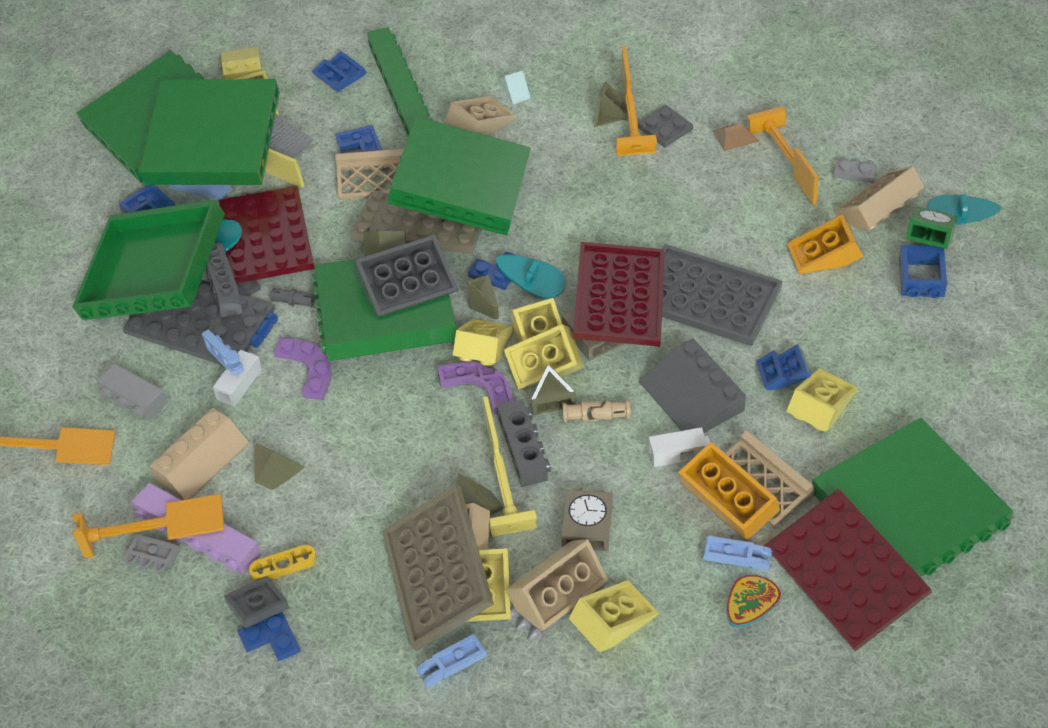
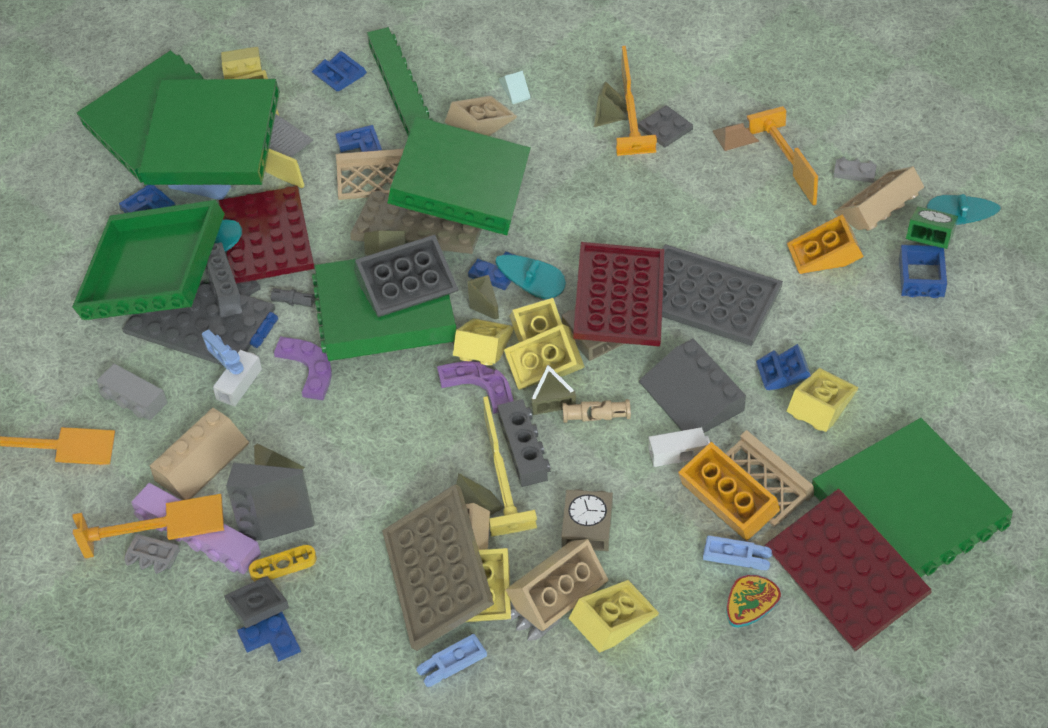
(269, 500): none -> dark grey slope

